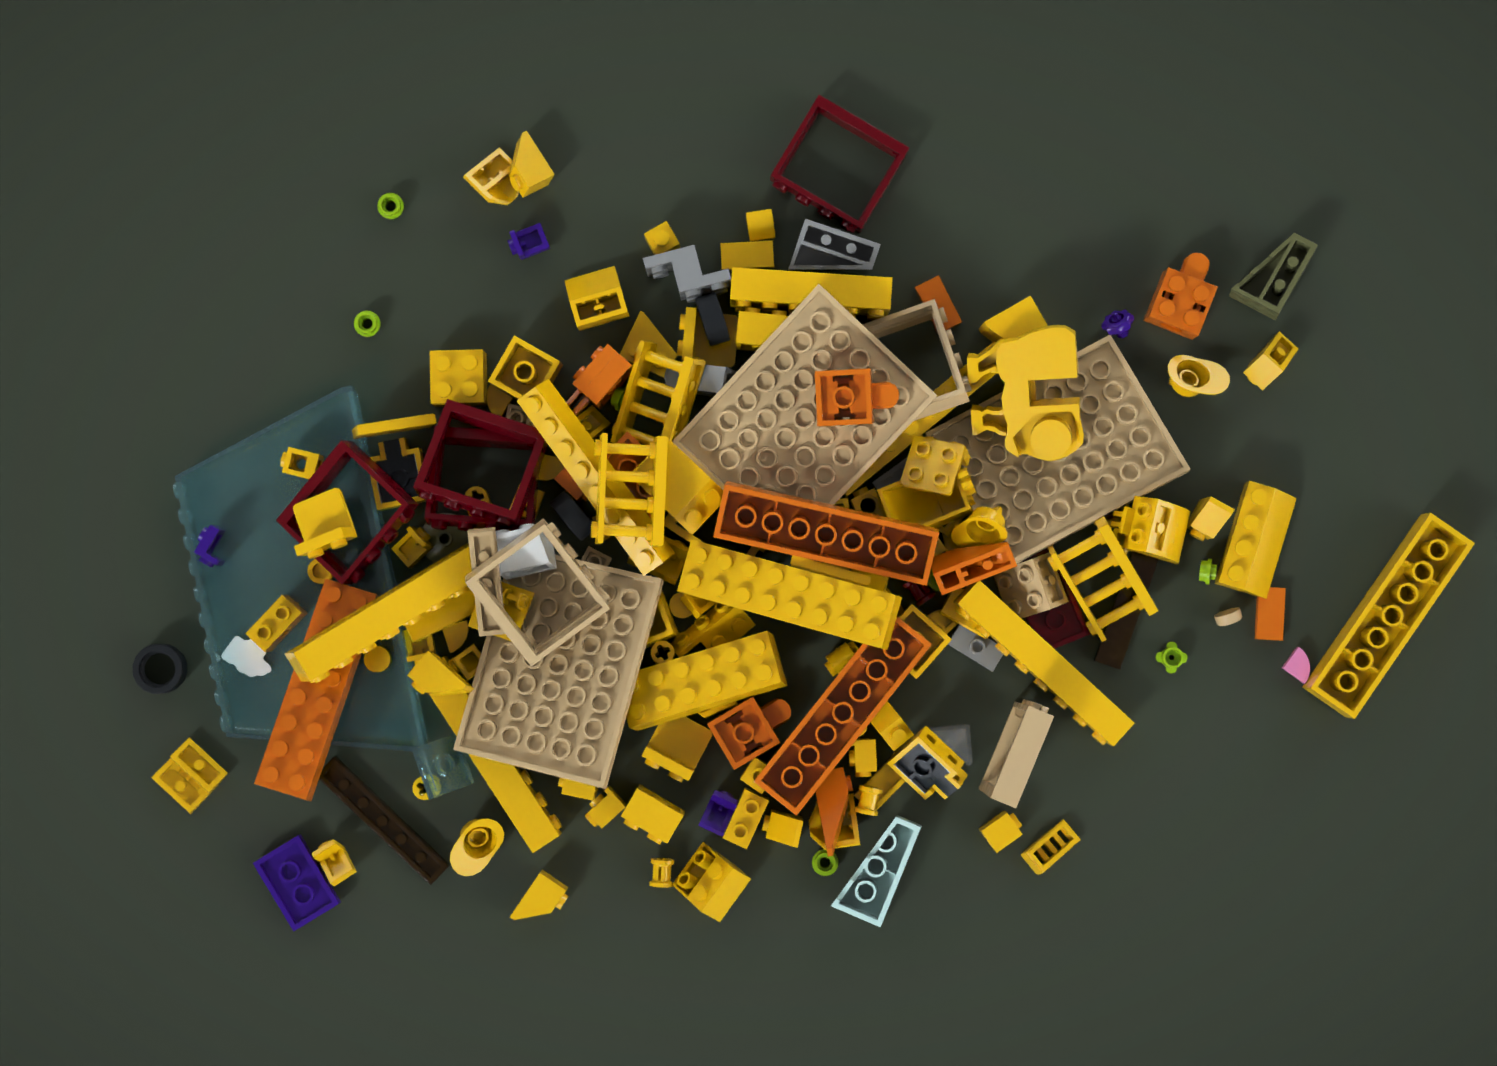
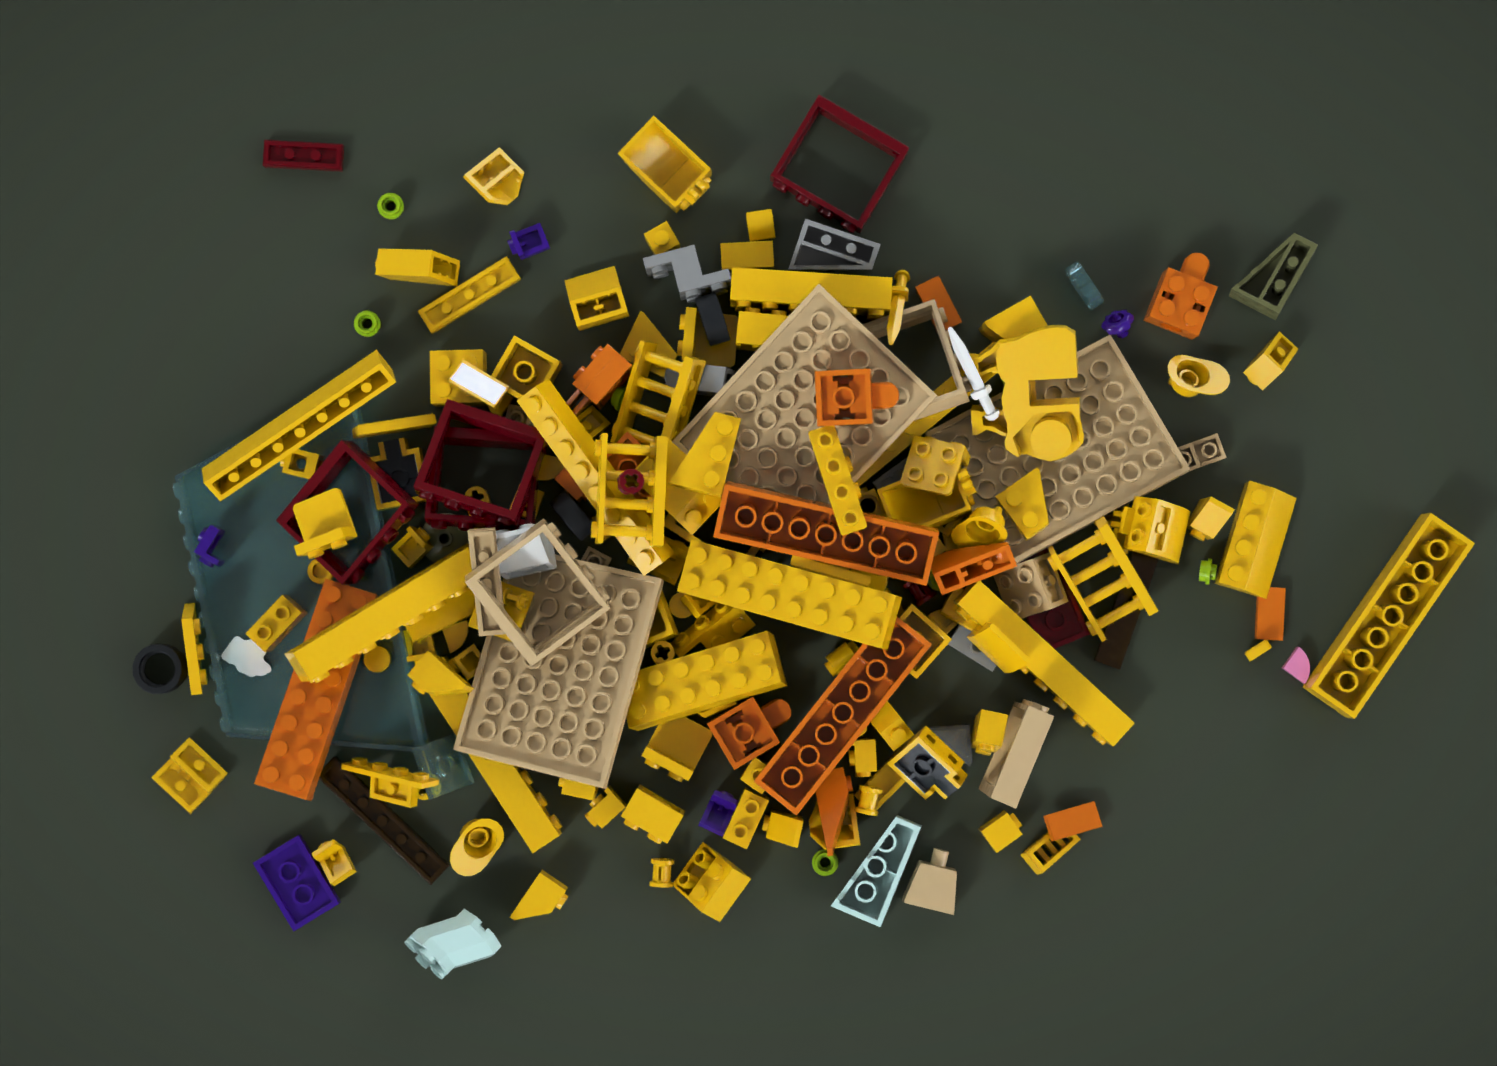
(194, 651): none -> yellow wing
(298, 425): none -> yellow brick
(303, 155): none -> dark red tile
(391, 784): none -> yellow bracket
(417, 266): none -> yellow slope
(452, 943): none -> light aqua brick
(469, 295): none -> yellow tile
(479, 384): none -> slope
(529, 168): yellow slope -> none
(639, 481): none -> dark red bush
(666, 165): none -> yellow piece
(709, 457): none -> yellow wing
(836, 476): none -> yellow bracket
(898, 298): none -> yellow sword
(933, 884): none -> tan torso
(980, 390): none -> white sword
(988, 731): none -> yellow brick
(999, 648): none -> yellow slope
(1026, 504): none -> yellow wing
(1072, 821): none -> orange tile
(1084, 285): none -> clear light blue beam
(1179, 657): lime plate -> none
(1203, 451): none -> tan slope
(1228, 616): tan tile -> none
(1258, 650): none -> yellow tile

